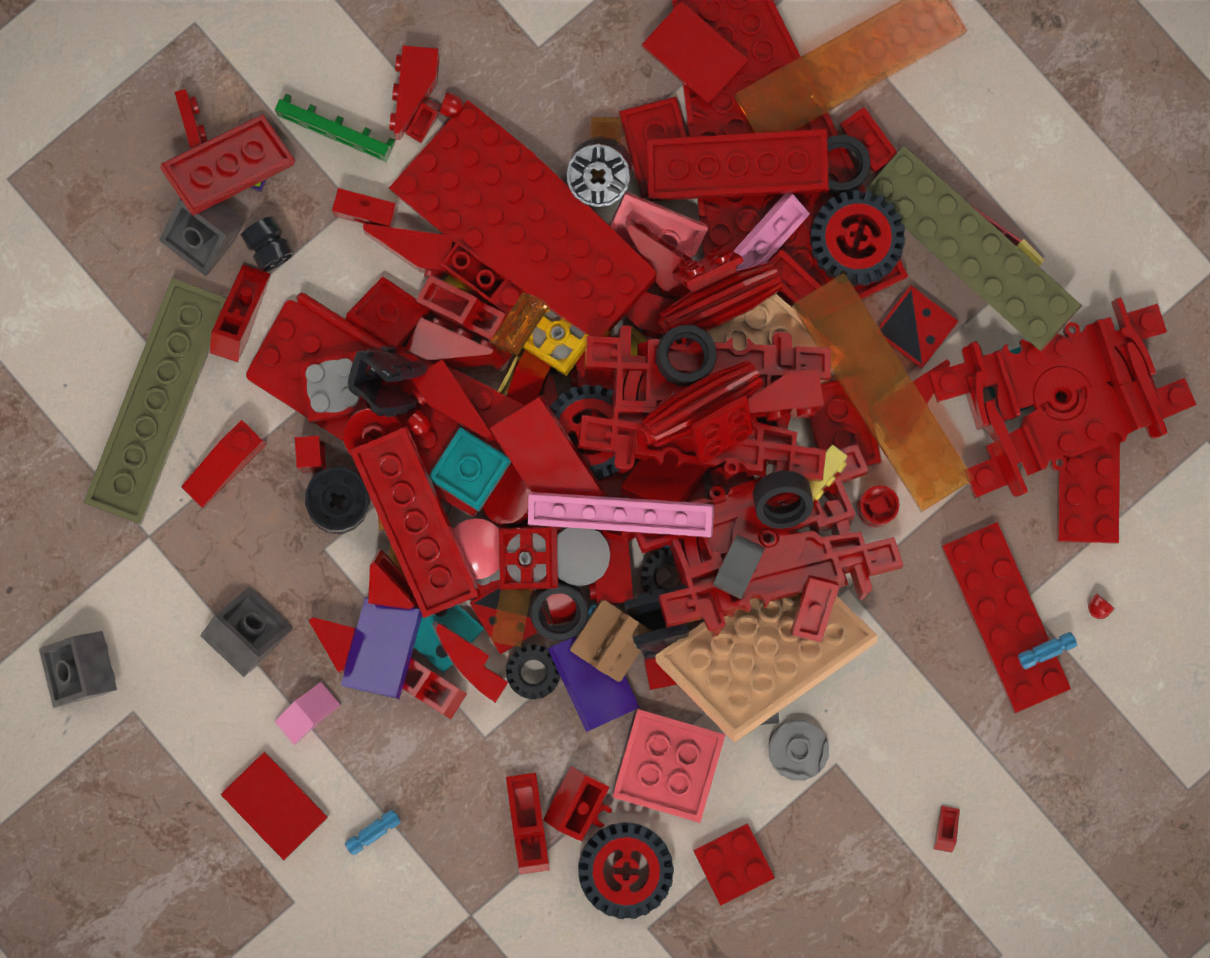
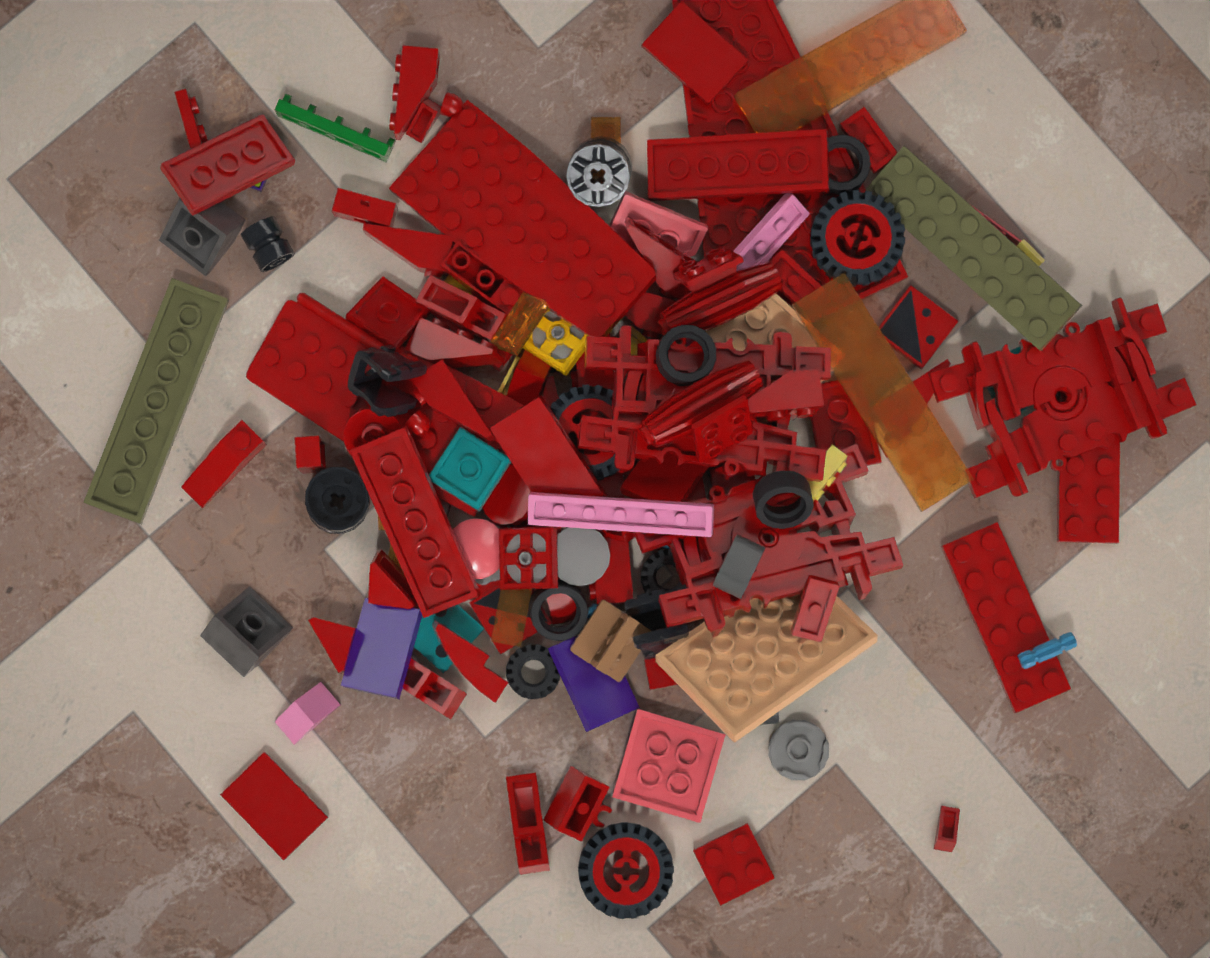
(78, 668): flat silver slope -> none
(239, 313): red slope -> none
(327, 388): light grey piece -> none
(372, 832): dark azure axle -> none
(647, 122): red tile -> none
(877, 506): red wheel -> none
(1099, 607): red hinge -> none

